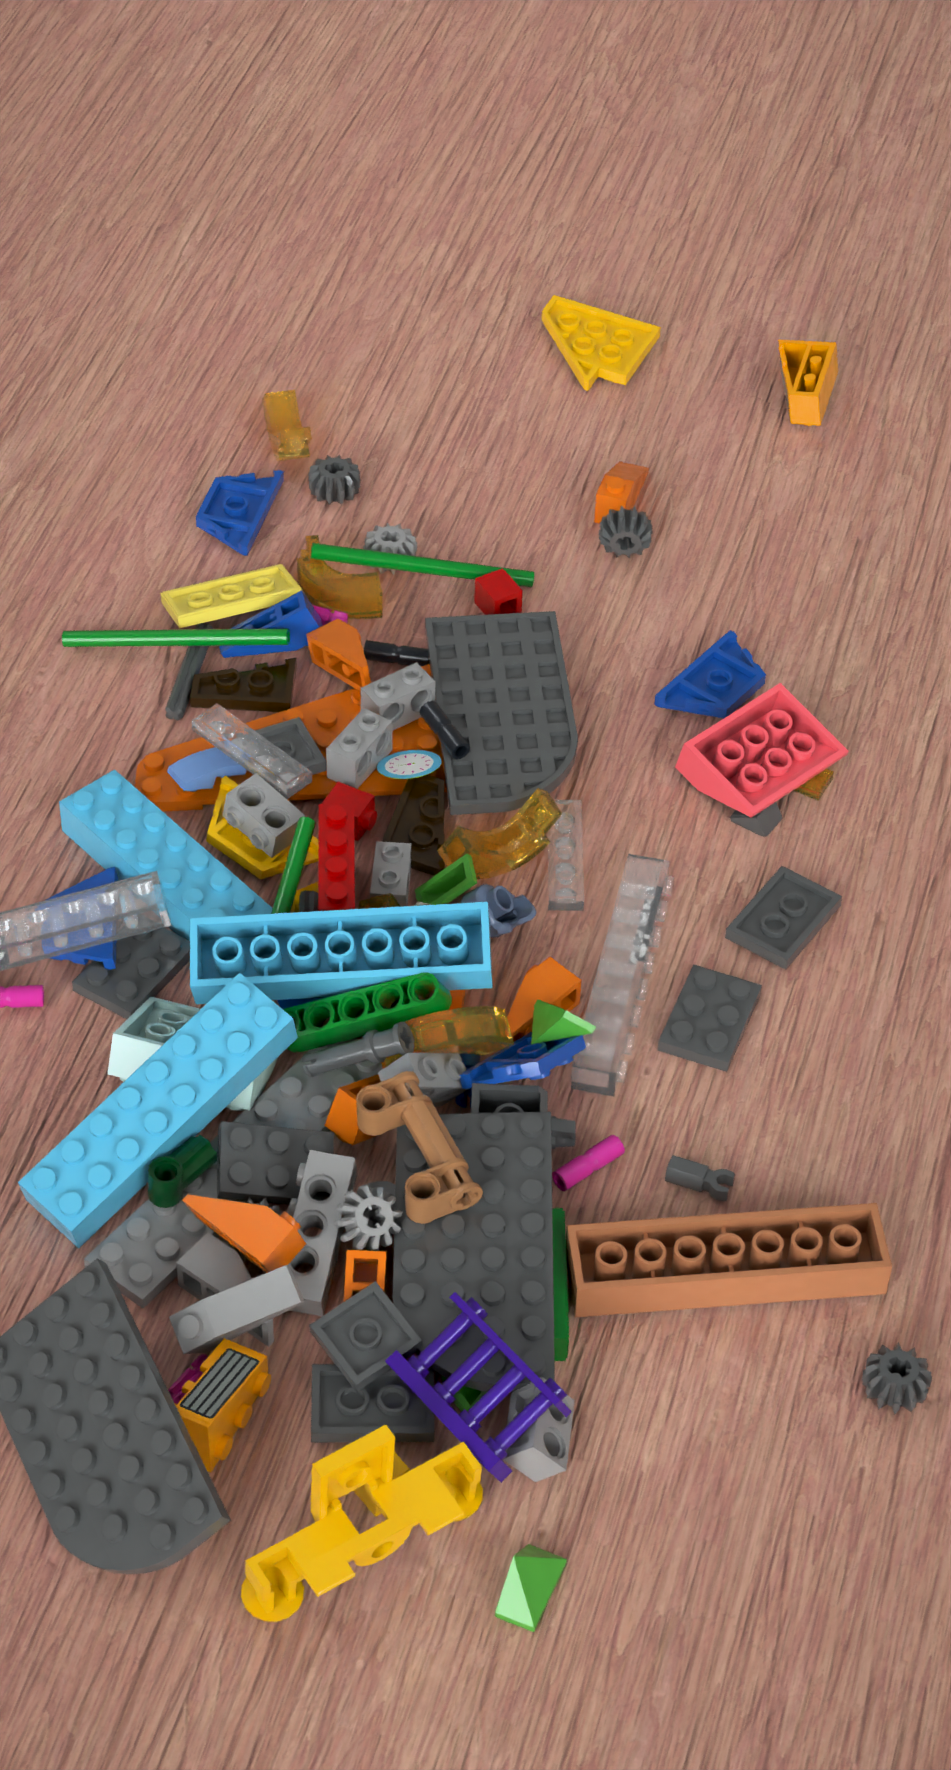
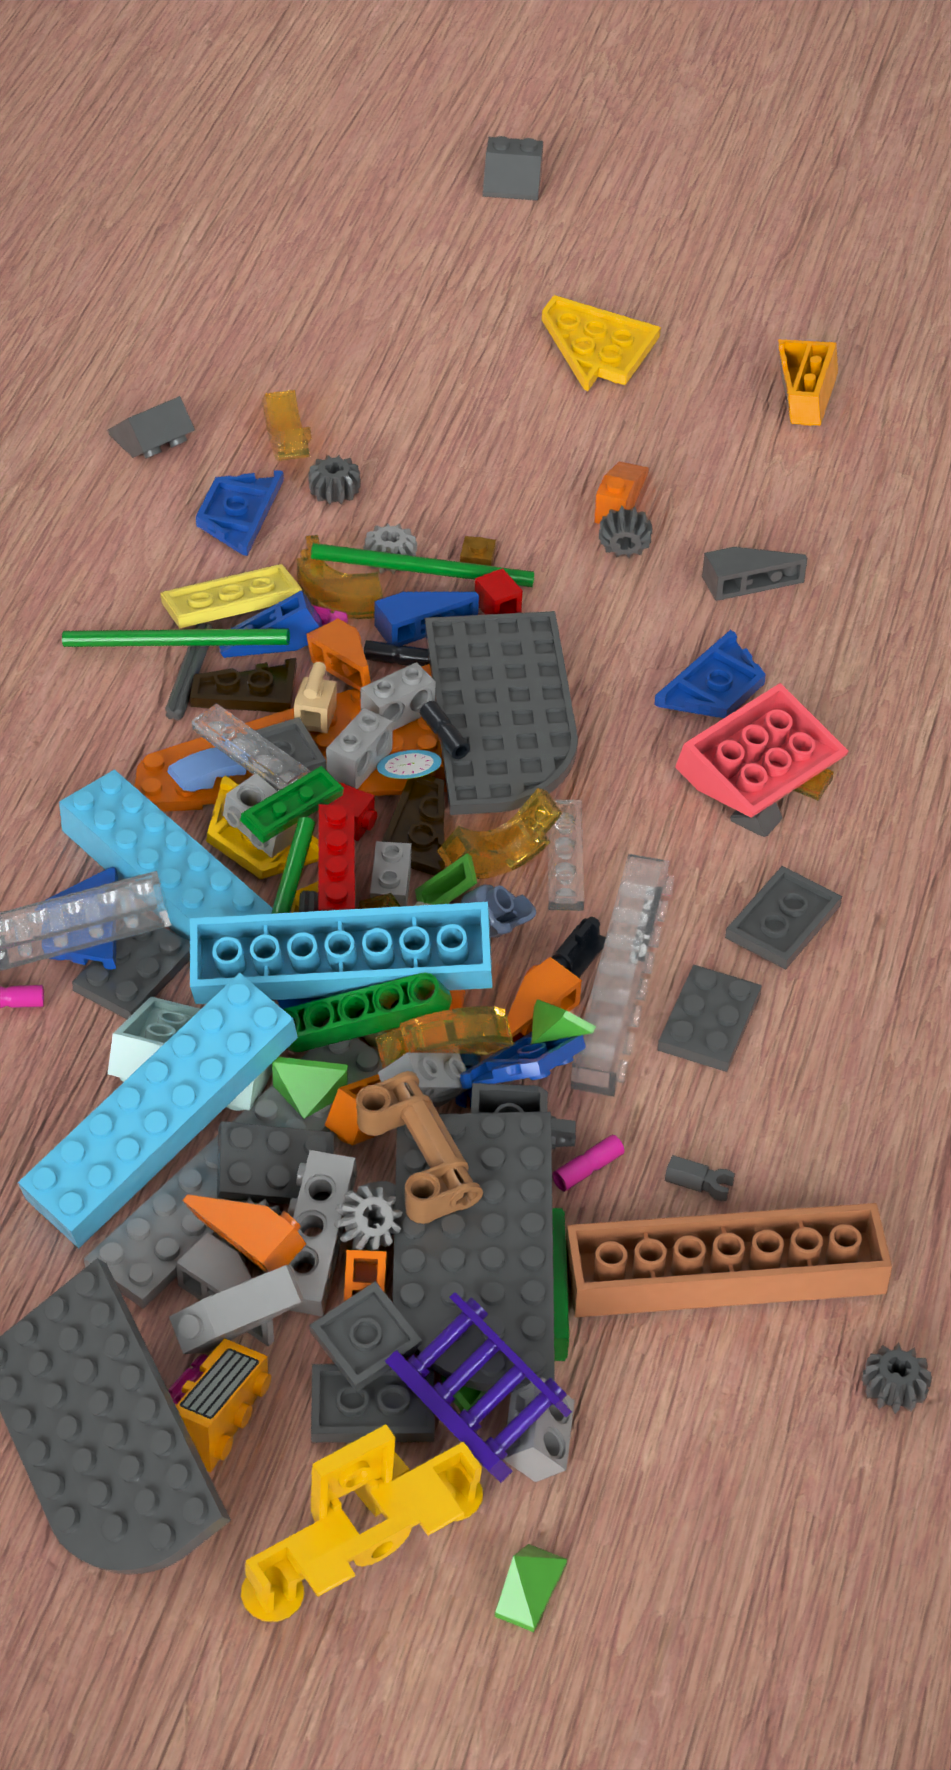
(153, 428): none -> dark grey slope
(175, 1172): dark green piece -> none
(290, 803): none -> green tile
(308, 1083): none -> bright green slope
(316, 700): none -> tan brick
(373, 1047): dark grey pin -> none
(403, 615): none -> blue slope
(478, 550): none -> pearl gold plate
(513, 168): none -> dark grey slope
(581, 946): none -> black hinge
(747, 571): none -> dark grey slope

